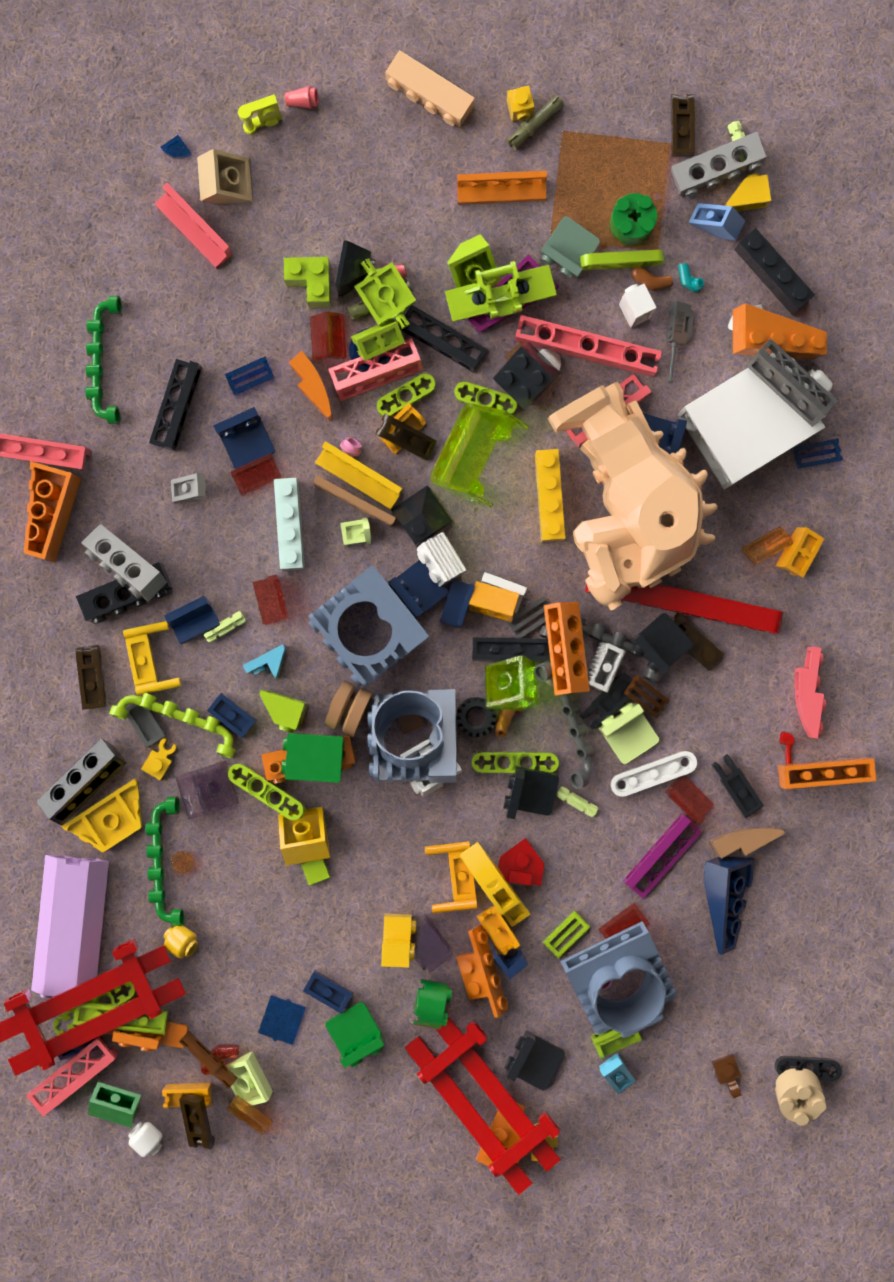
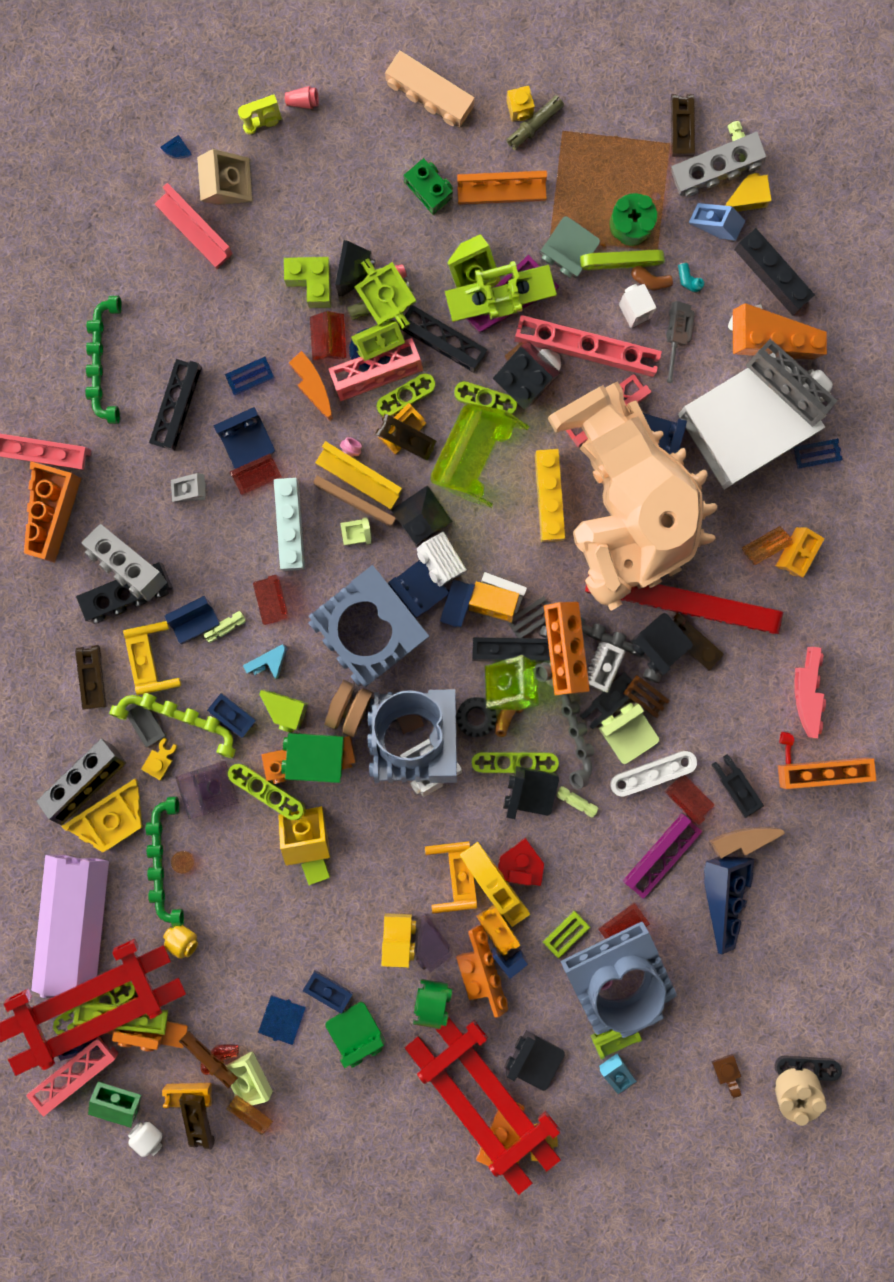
(428, 185): none -> green brick

